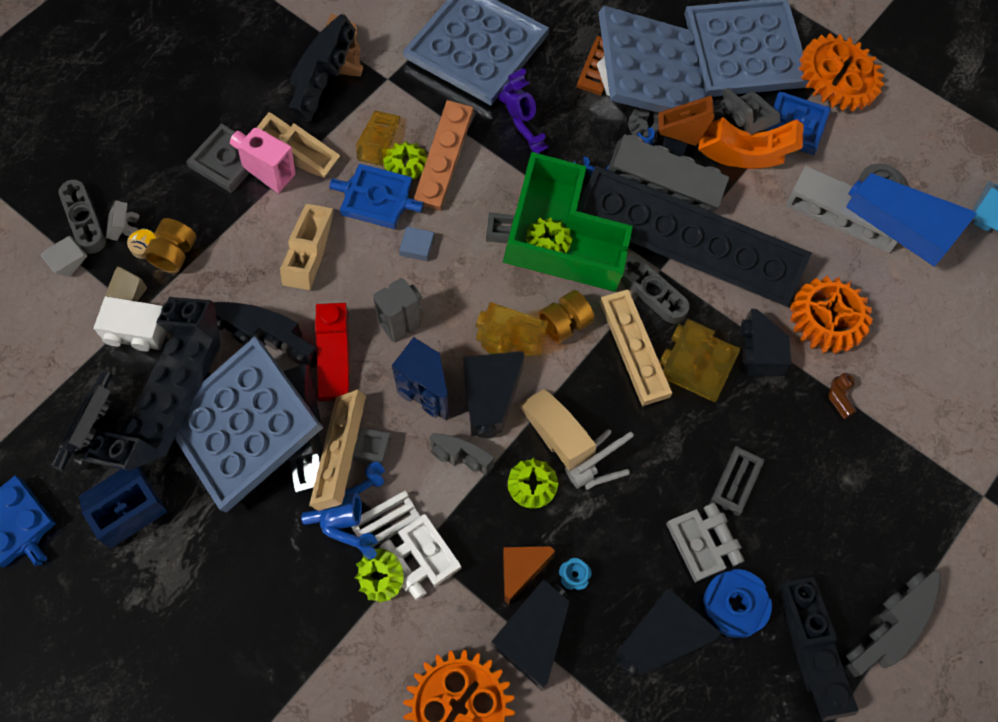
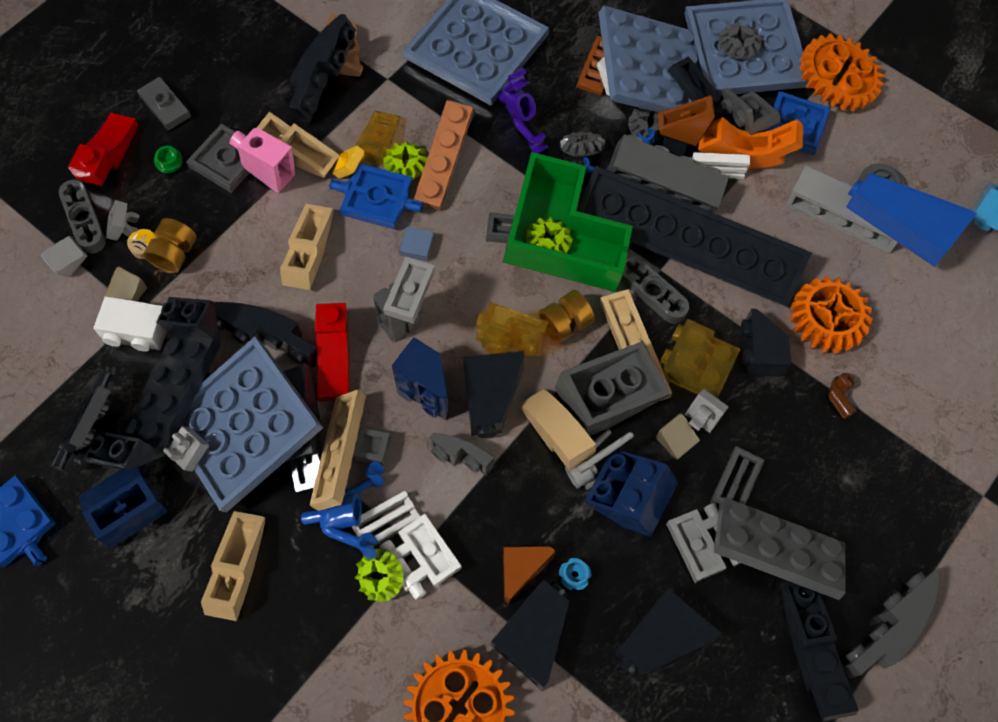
(104, 150): none -> red slope
(163, 103): none -> dark grey plate
(168, 159): none -> green plate
(186, 448): none -> light grey tile
(233, 566): none -> tan slope
(348, 162): none -> yellow tile
(409, 289): none -> light grey plate
(522, 493): lime gear -> none
(582, 144): none -> dark grey gear
(611, 388): none -> dark grey slope
(632, 491): none -> dark blue slope
(677, 436): none -> dark tan slope
(692, 81): none -> black tile
(705, 411): none -> light grey tile
(729, 164): none -> white tile
(733, 47): none -> dark grey gear
(754, 597): blue plate -> none
(780, 548): none -> dark grey plate

